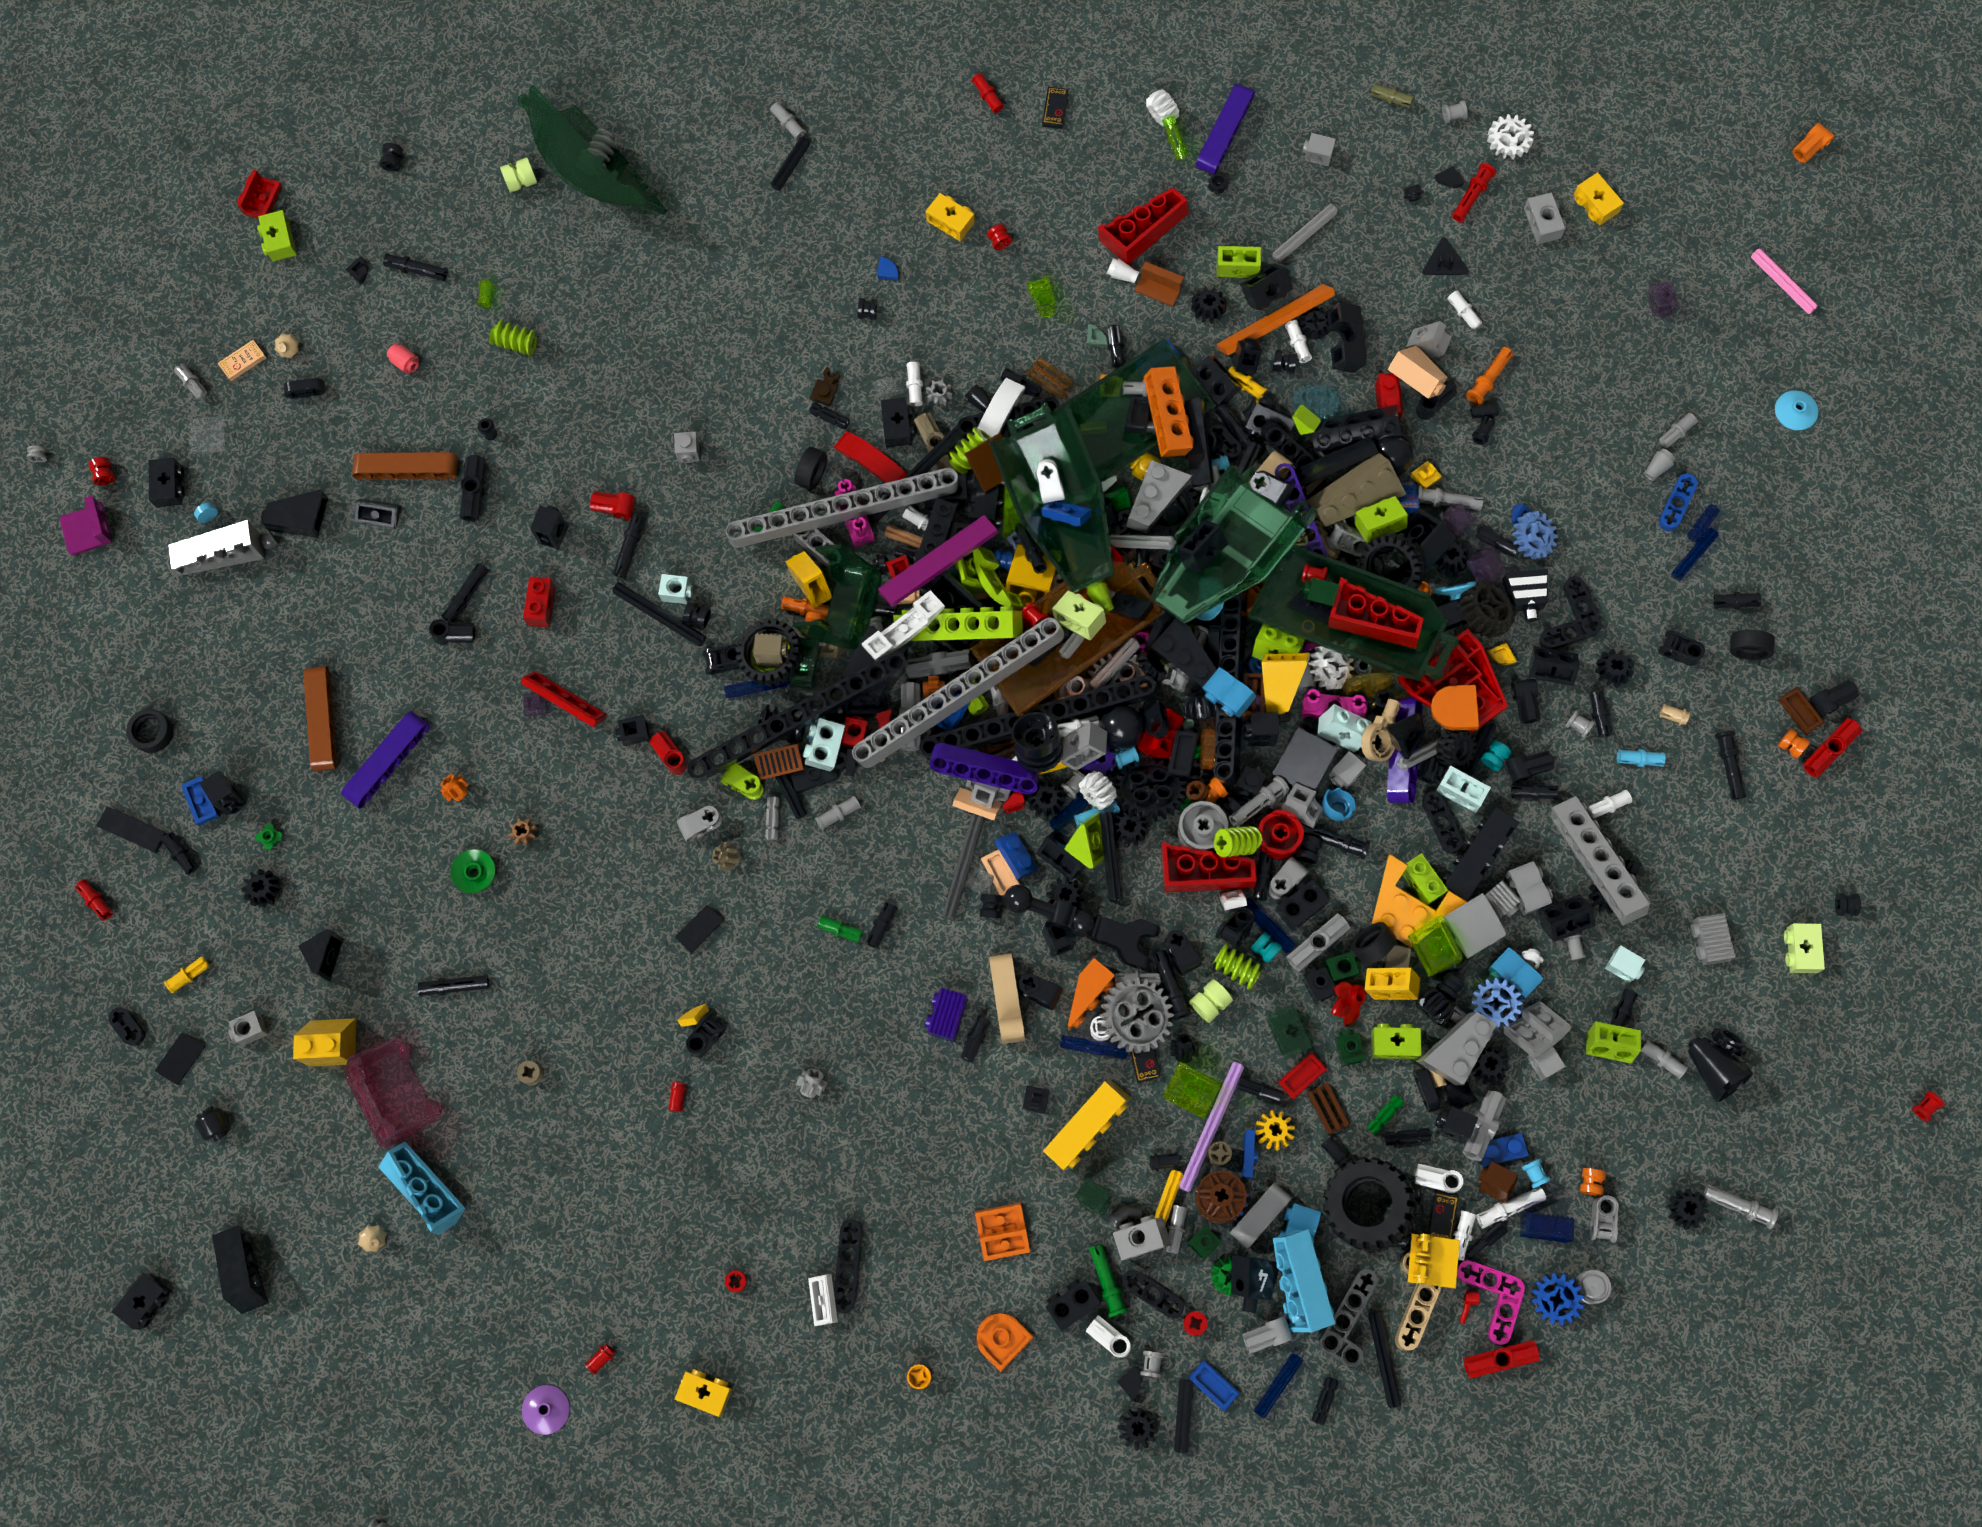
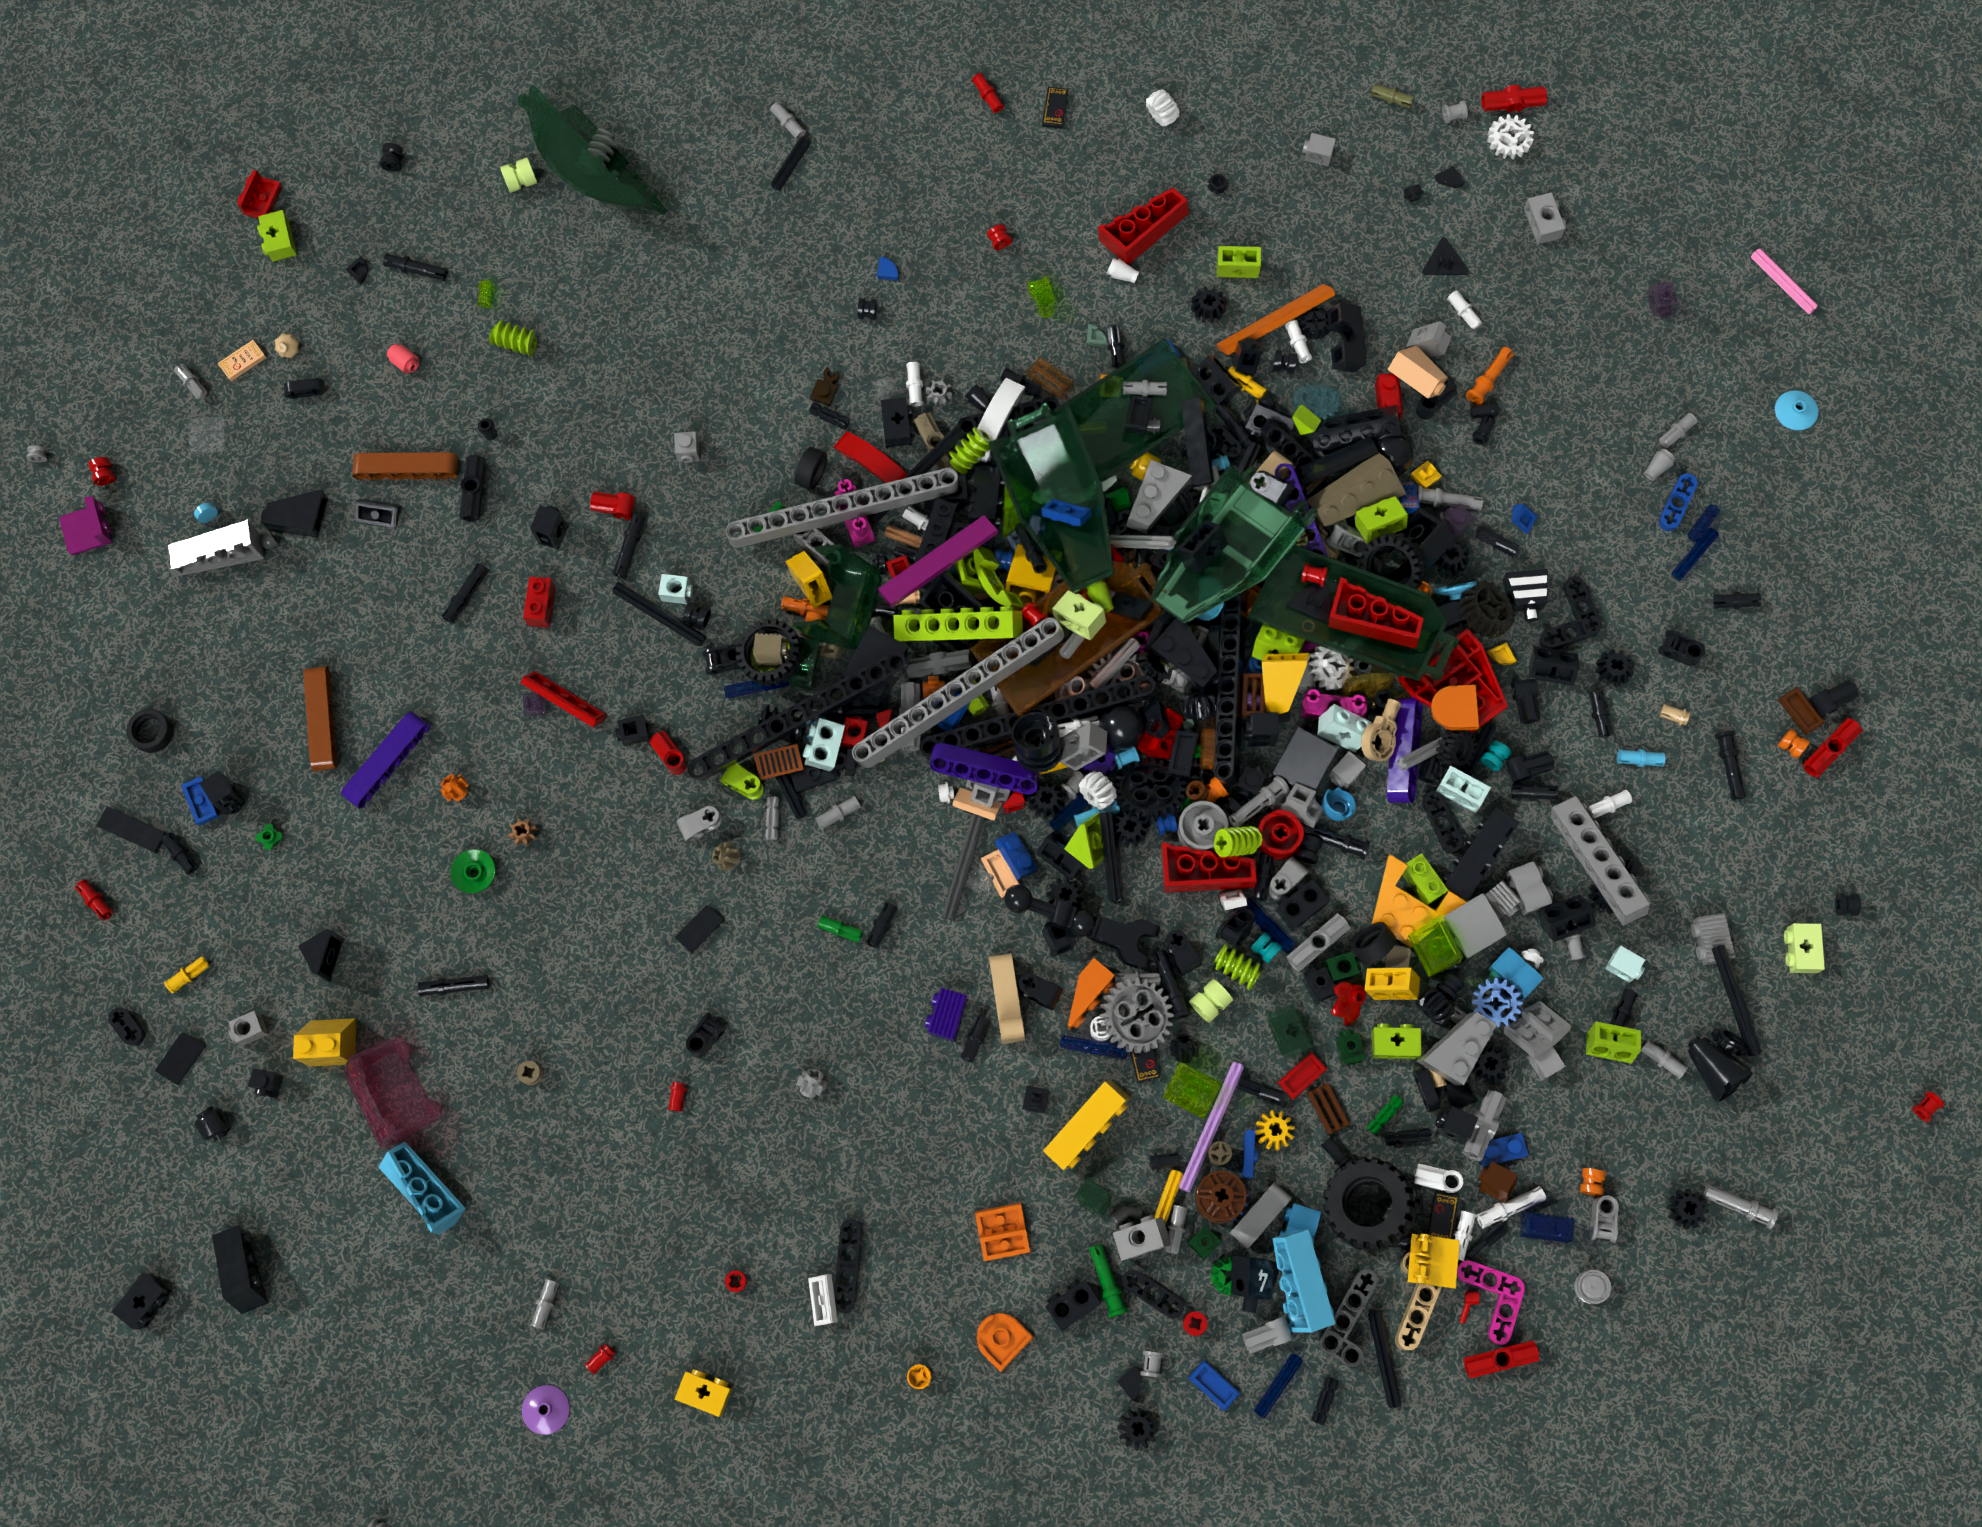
(166, 482): black brick -> none
(261, 896): black gear -> none
(265, 1082): none -> black brick
(372, 1238): tan piece -> none
(454, 632): black piece -> none
(544, 1304): none -> light grey pin
(693, 1016): yellow tile -> none
(905, 628): white slope -> none
(946, 792): none -> white plate
(950, 216): yellow brick -> none
(984, 464): reddish brown piece -> none
(991, 900): black wheel -> none
(1050, 485): white piece -> none
(1107, 1336): white piece -> none
(1159, 284): dark orange panel -> none
(1166, 825): none -> blue wheel
(1169, 443): orange brick -> none
(1170, 123): clear neon green pin -> none
(1183, 1416): black axle -> none
(1224, 128): dark purple beam -> none
(1229, 693): dark azure brick -> none
(1255, 287): black brick -> none
(1304, 233): light grey axle -> none
(1320, 591): dark green brick -> none
(1406, 734): black slope -> none
(1477, 185): red pin -> none
(1486, 565): clear purple brick -> none
(1513, 98): none -> red piece
(1535, 535): medium blue gear -> none
(1536, 1173): medium azure bush -> none
(1549, 1295): blue gear -> none
(1580, 723): light grey bush -> none
(1598, 199): yellow brick -> none
(1736, 1000): none -> black axle
(1752, 644): black tyre -> none
(1814, 141): orange piece -> none

